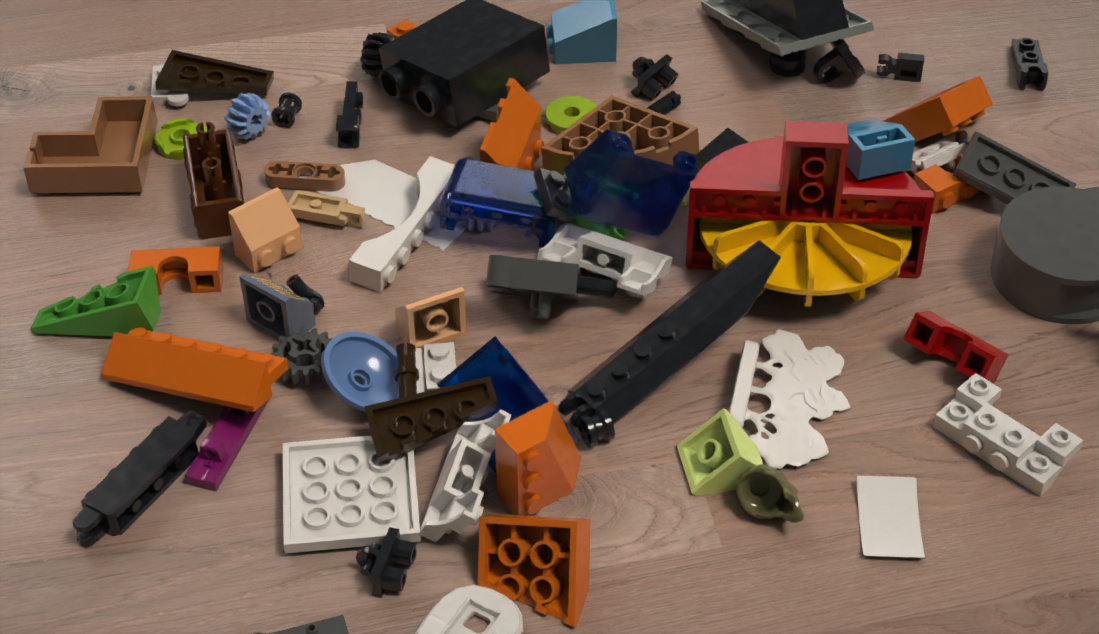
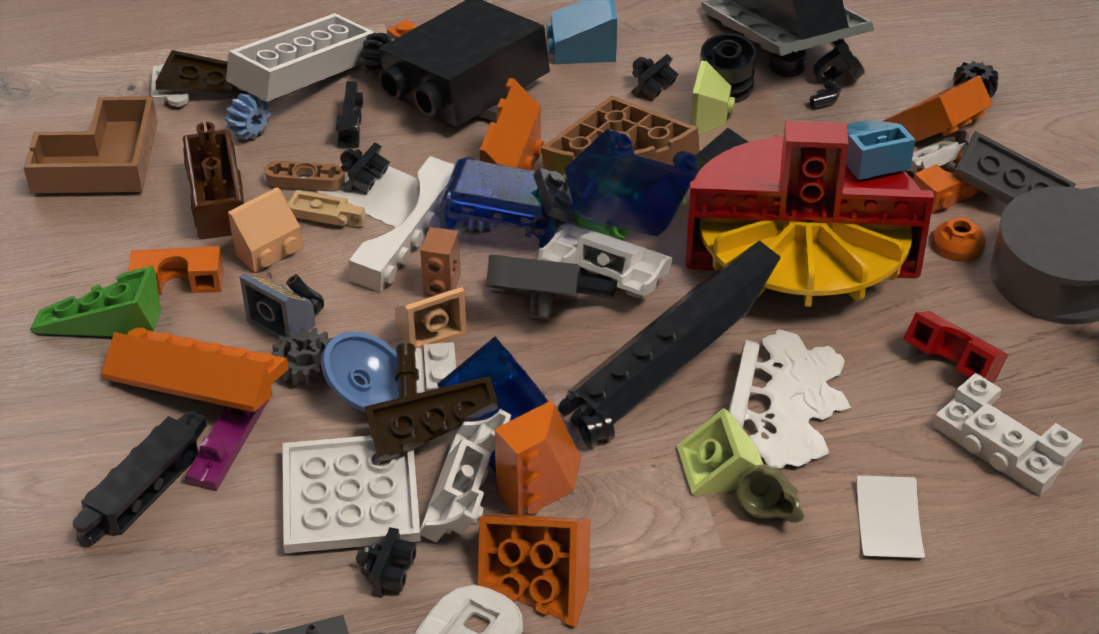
(168, 141): lime tile -> none
(286, 110): black bush -> none
(297, 57): none -> white brick
(360, 165): none -> black hips
(440, 261): none -> nougat brick
(560, 109): lime tile -> none
(666, 103): black axle -> none
(710, 99): none -> yellowish green slope
(734, 60): none -> black wheel
(828, 96): none -> black arm
(905, 68): black plate -> none
(958, 245): none -> orange piece
(969, 71): none -> black gear
(1029, 63): black plate -> none

